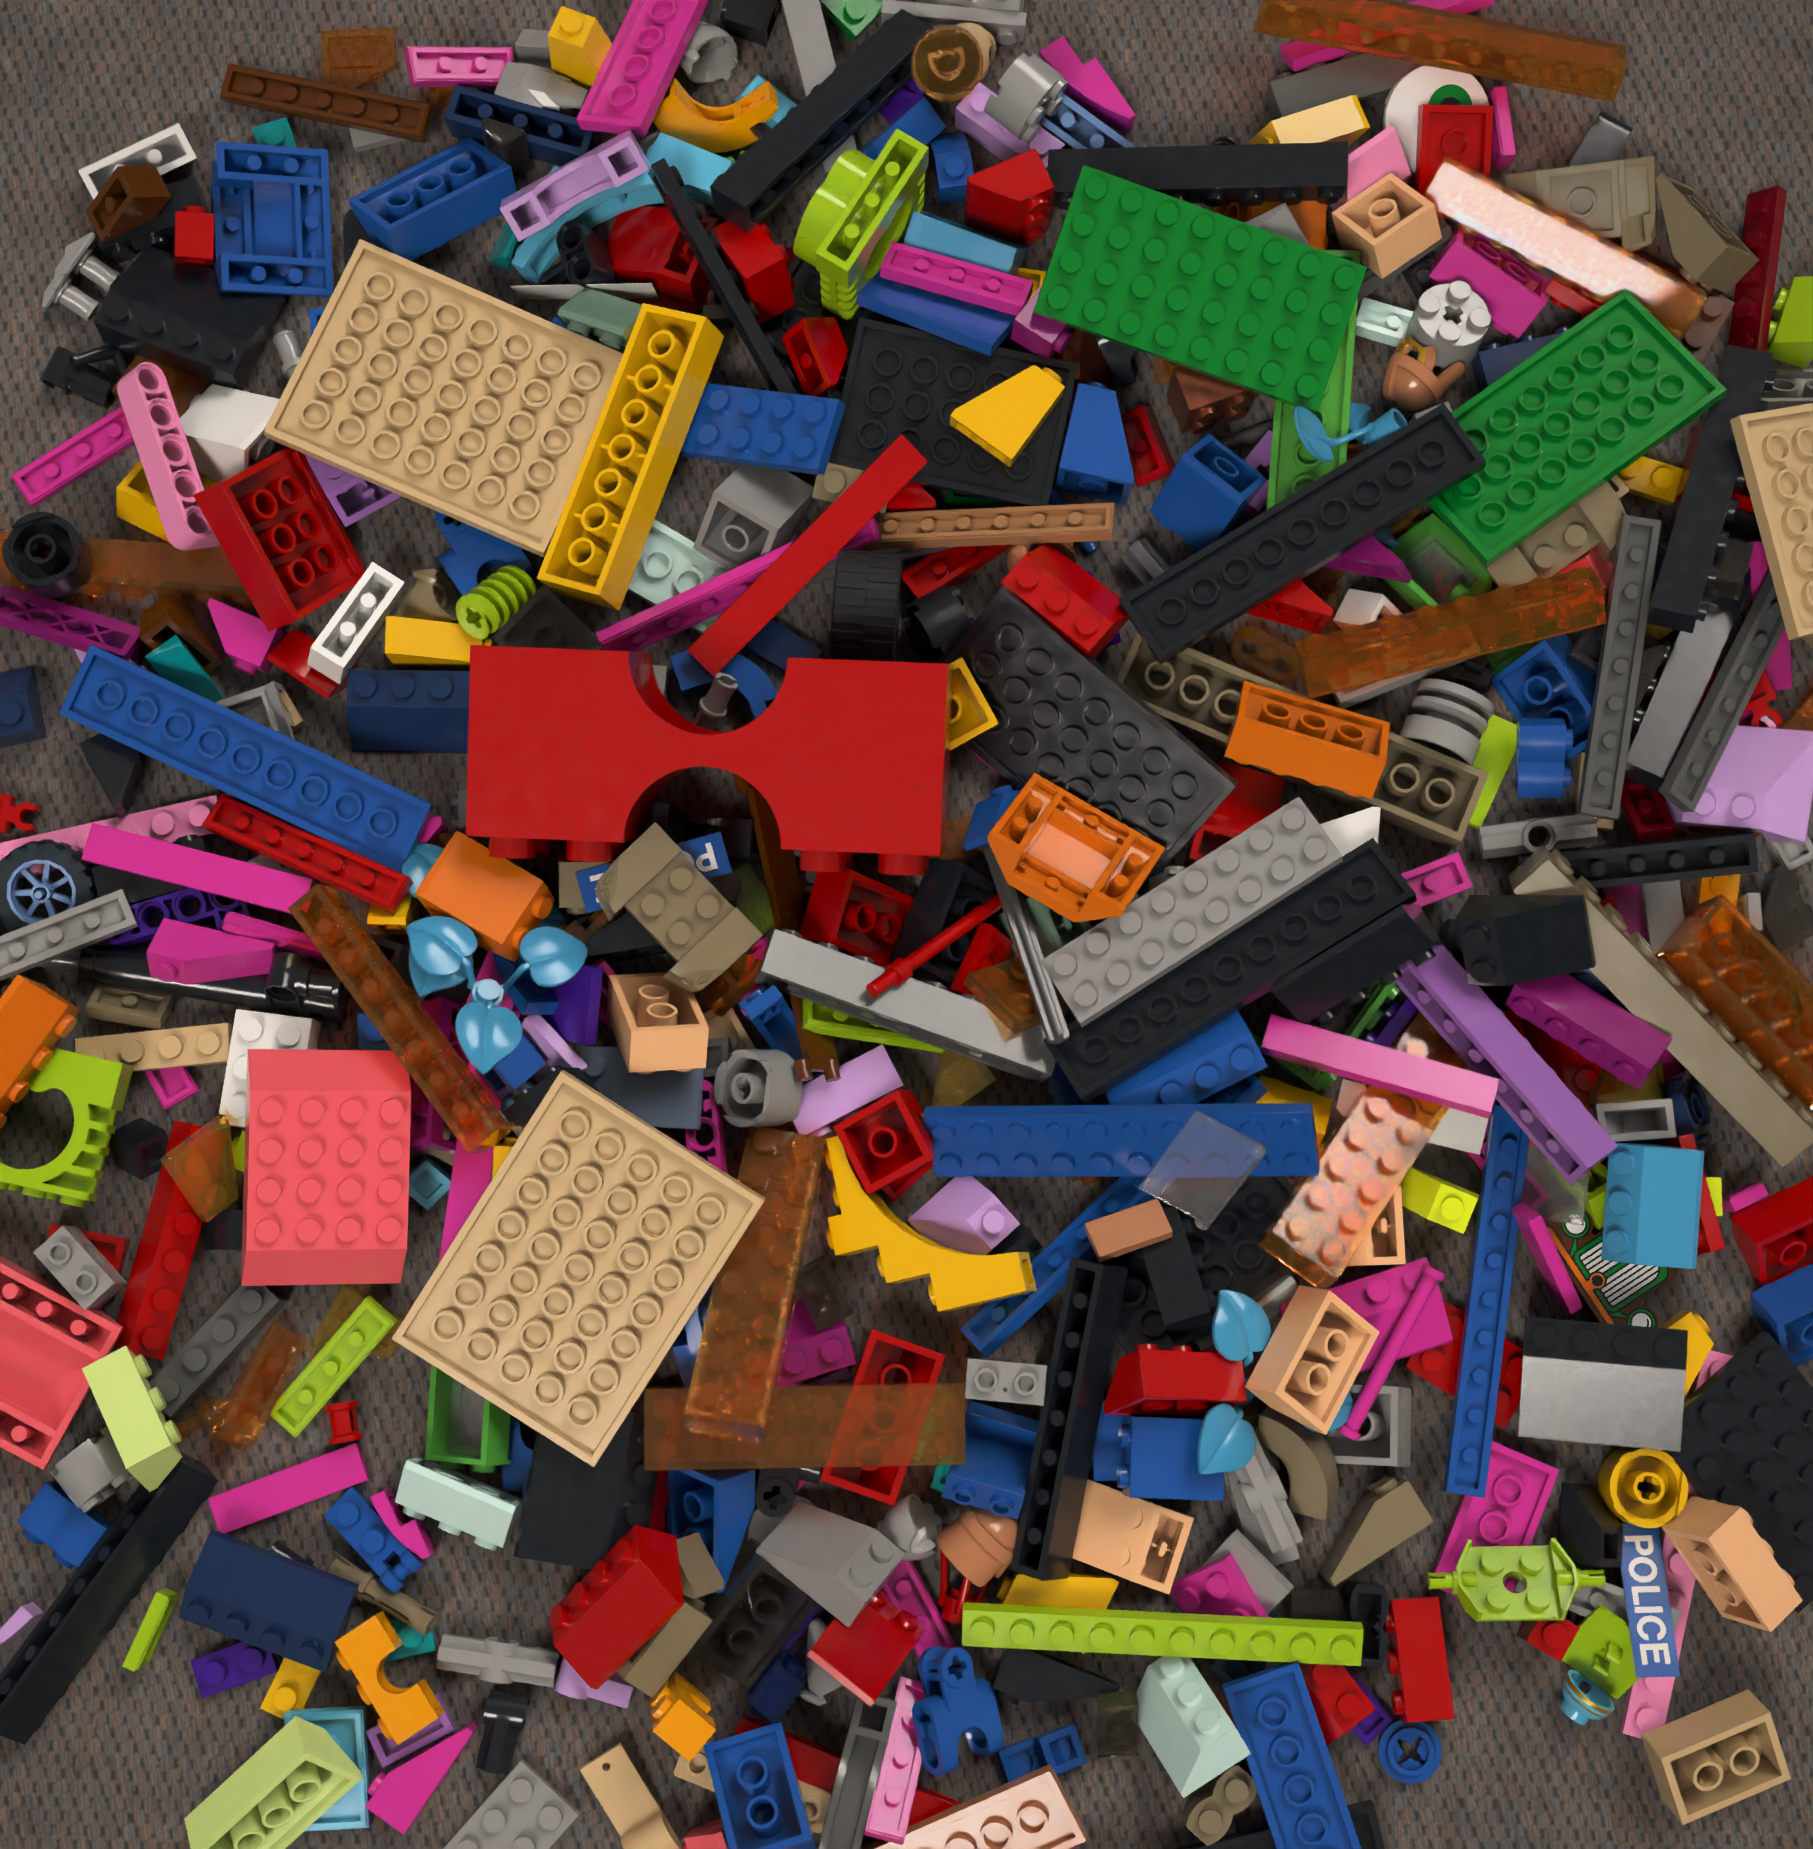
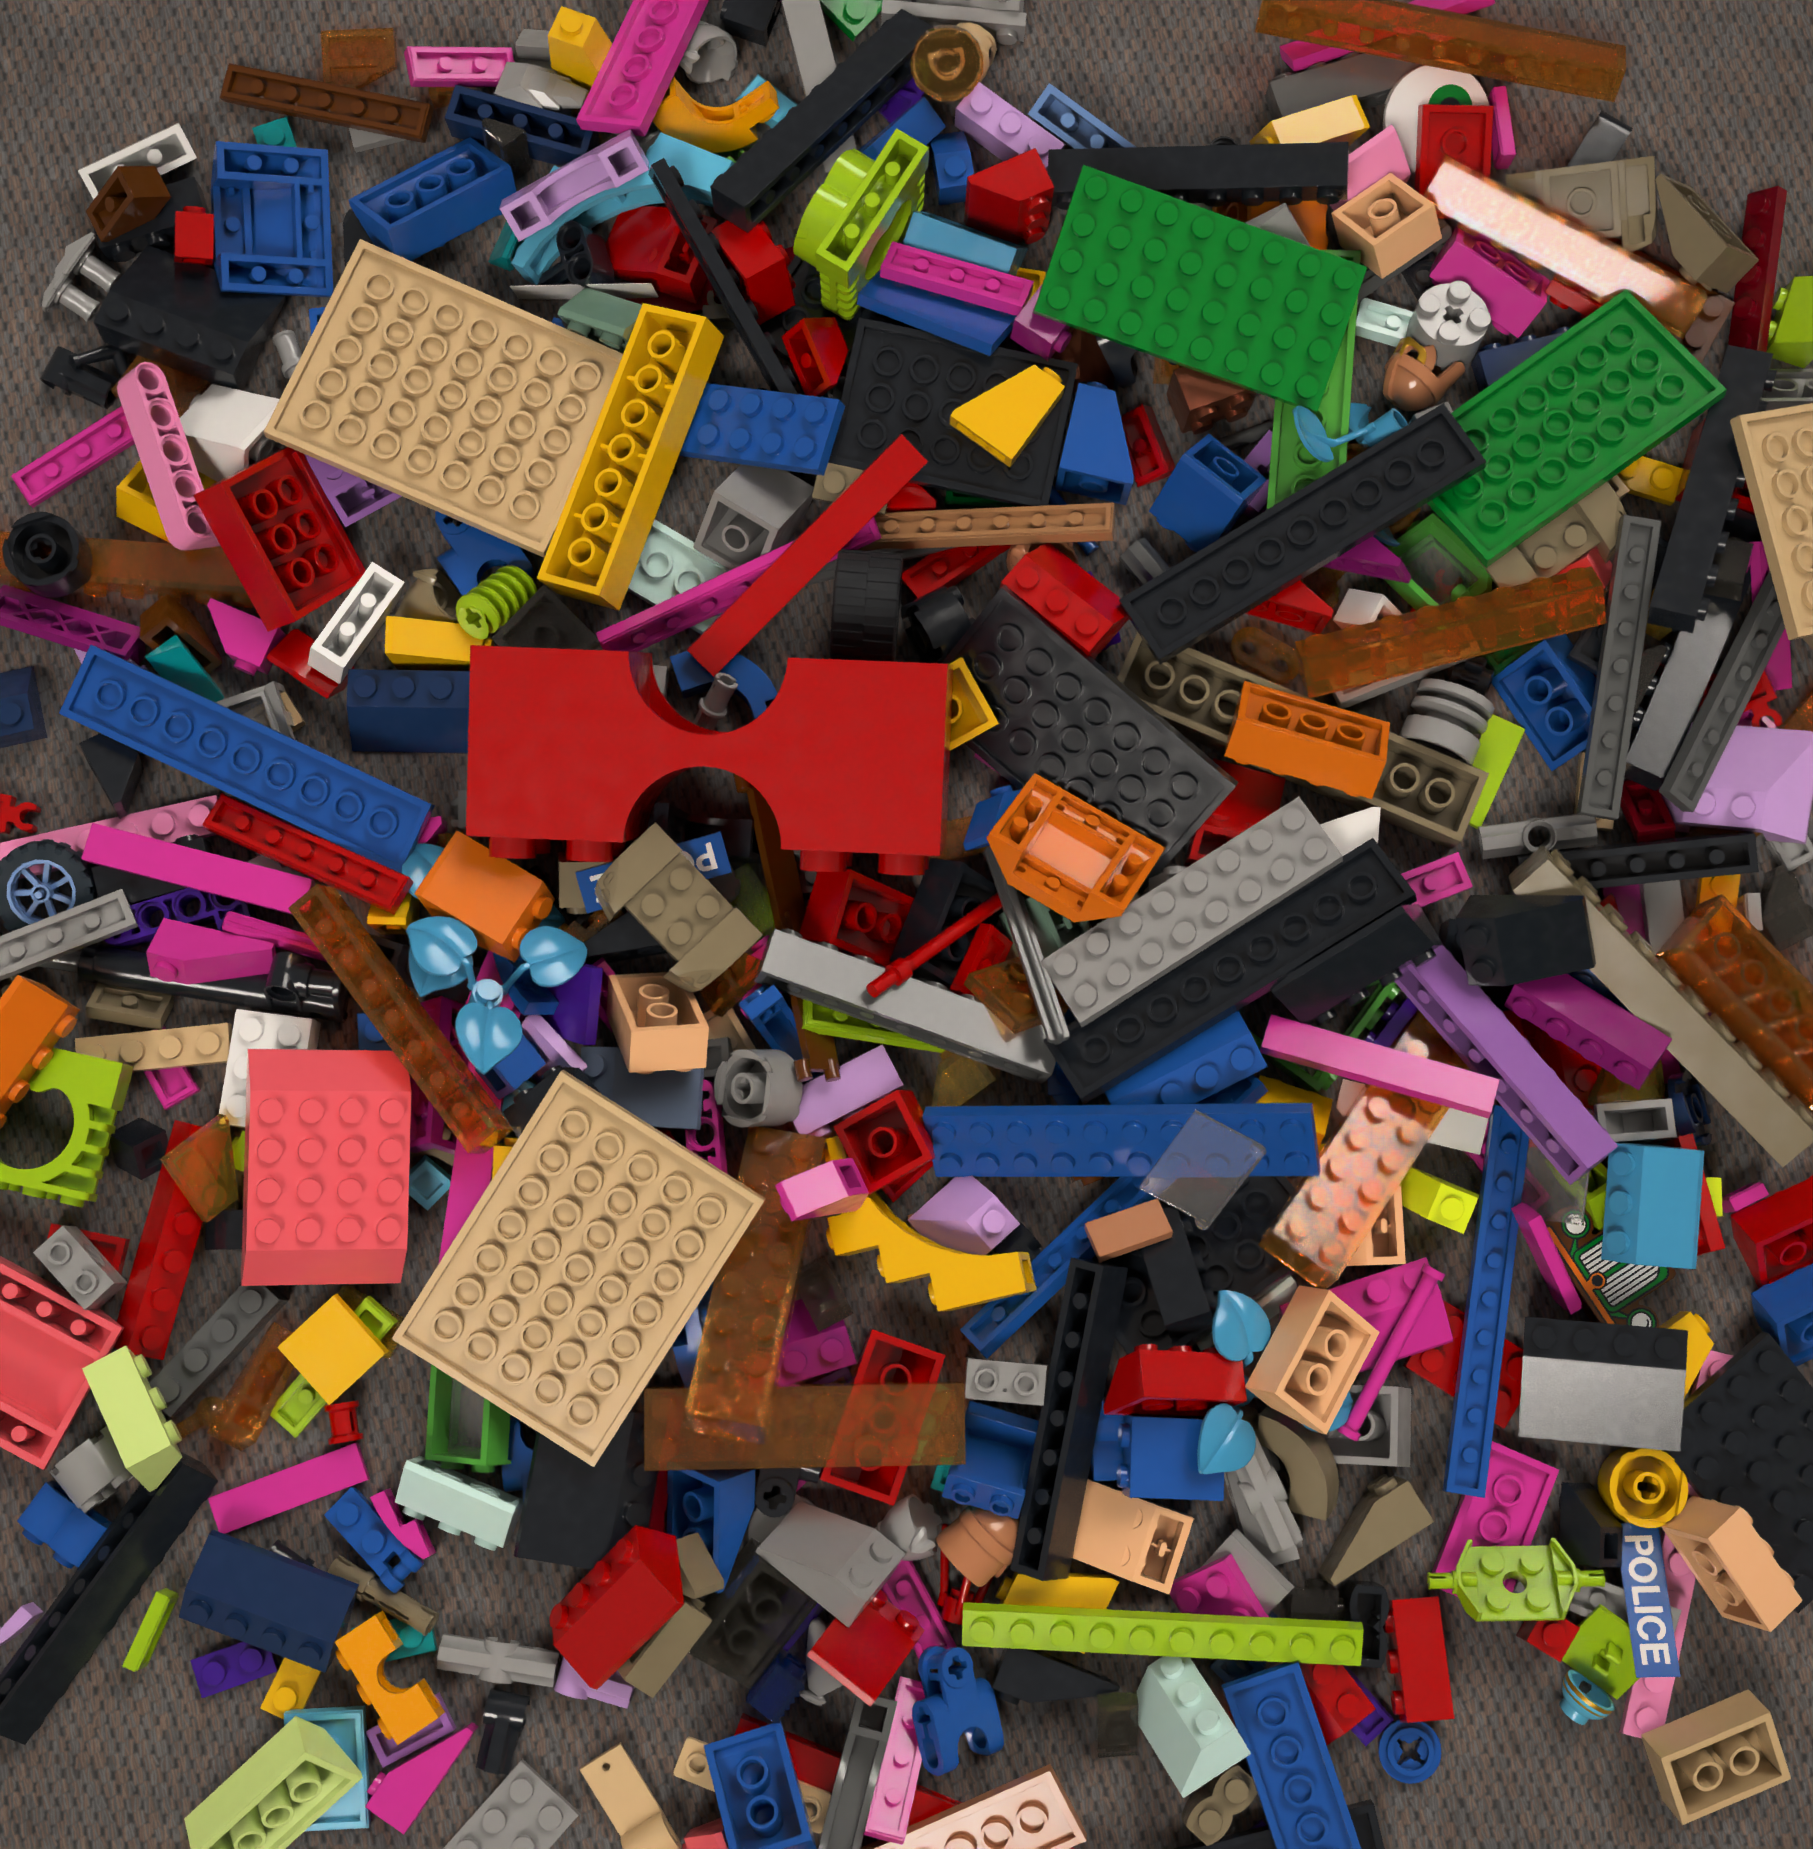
(333, 1349): none -> yellow tile
(681, 1716): light orange arch -> none
(777, 643): dark blue tile -> none
(823, 1190): none -> slope
(1026, 95): light grey brick -> none
(1055, 1747): blue slope -> none
(1089, 86): dark pink slope -> none
(1541, 757): blue brick -> none

